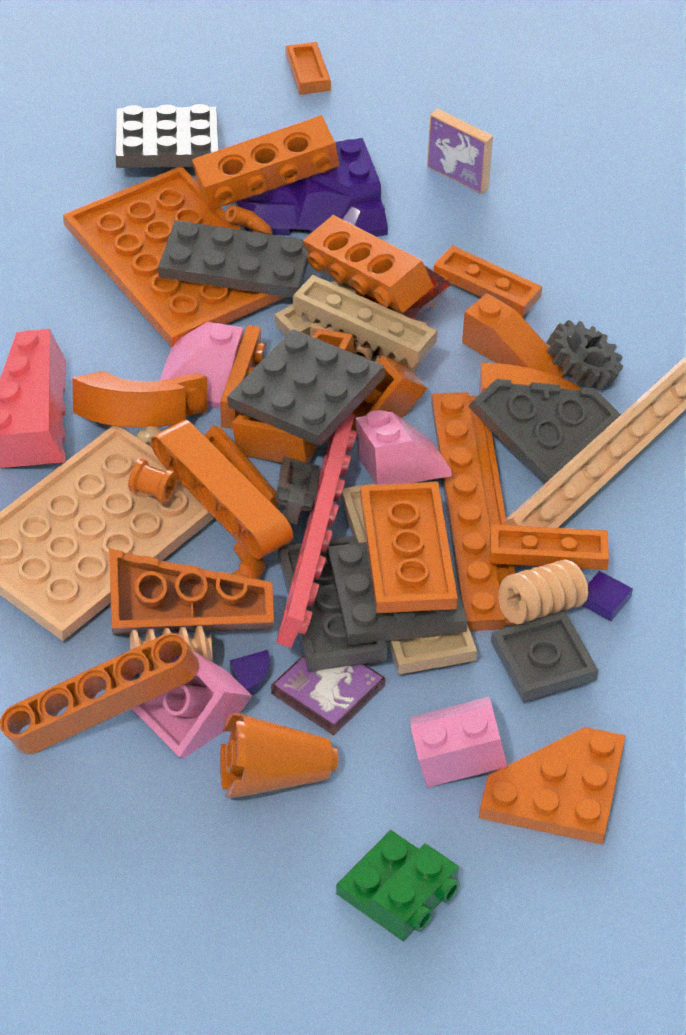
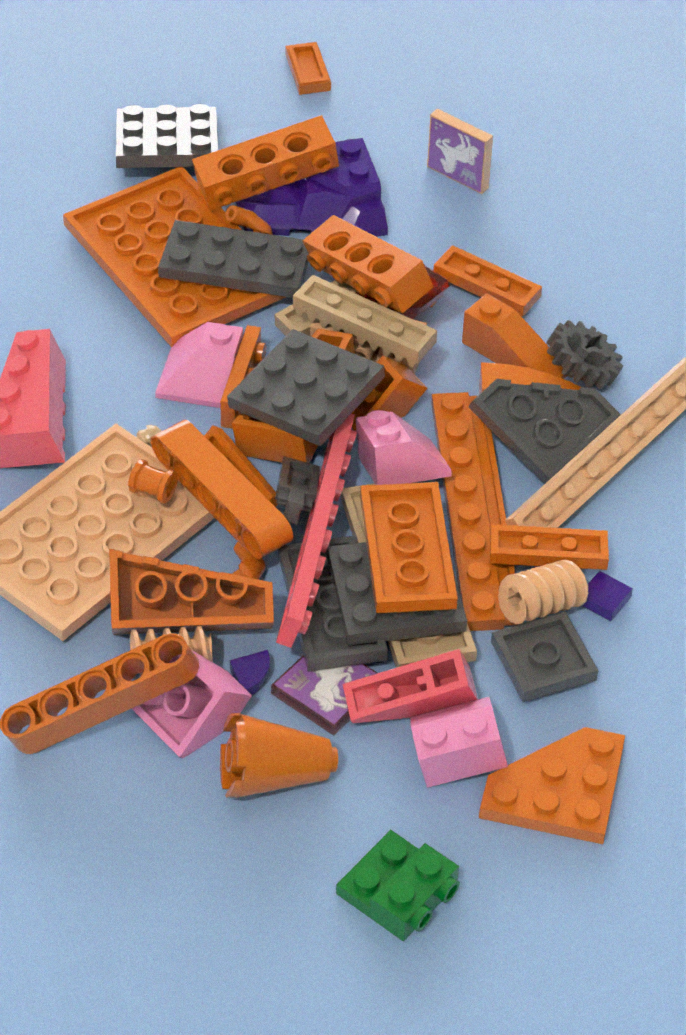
(138, 403): orange arch -> none
(411, 689): none -> coral slope

